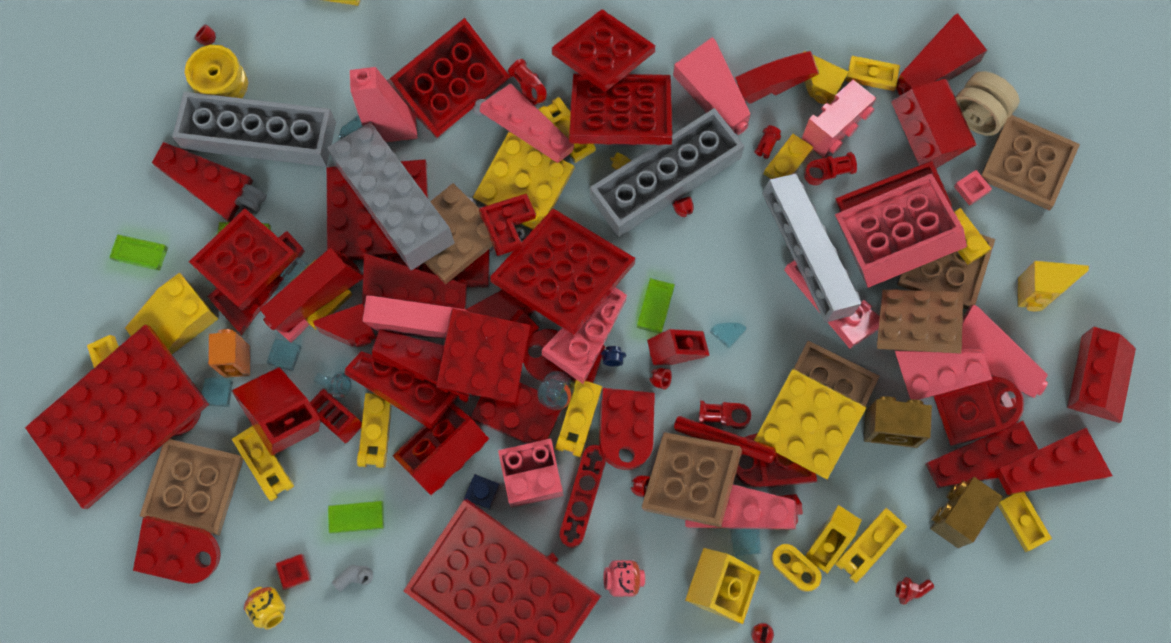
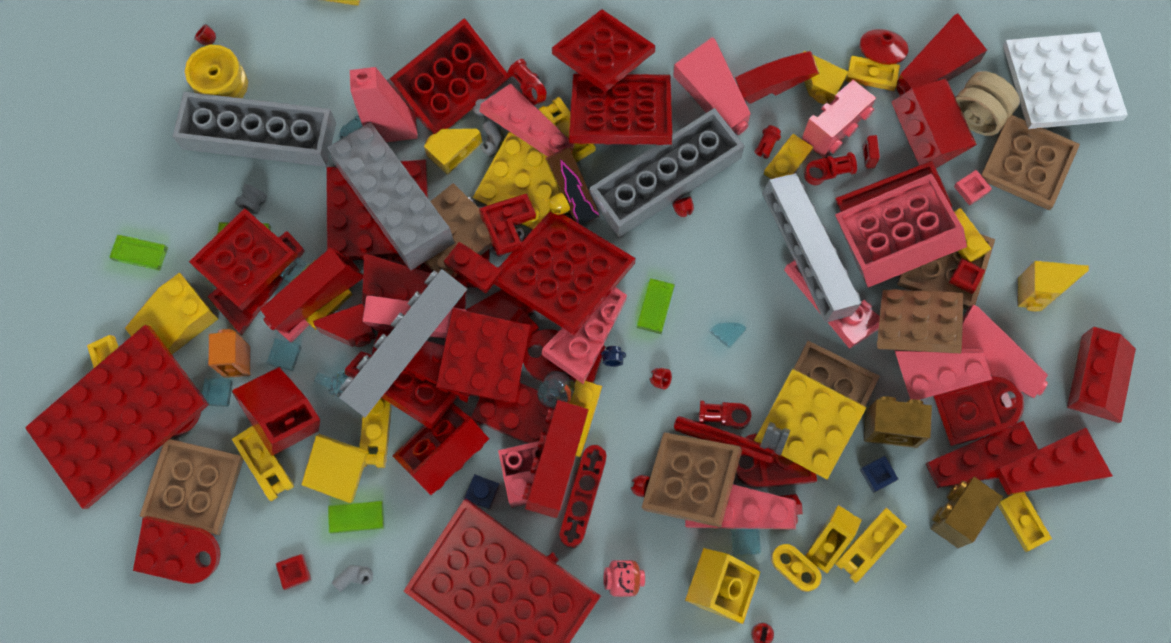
(203, 179): red wing -> none
(264, 607): yellow head -> none
(334, 468): none -> yellow tile
(346, 426): red slope -> none
(402, 343): none -> light grey brick
(451, 147): none -> yellow slope
(472, 267): none -> red plate
(494, 139): none -> light grey arm
(556, 460): none -> red brick
(559, 204): none -> yellow hinge
(572, 186): none -> tile
(619, 160): yellow plate -> none
(627, 425): red plate -> none
(677, 347): red slope -> none
(775, 438): none -> dark grey wheel
(871, 152): none -> red tile
(879, 474): none -> dark blue plate
(884, 46): none -> red dish
(907, 590): red plate -> none
(967, 276): none -> red tile
(1064, 80): none -> white plate

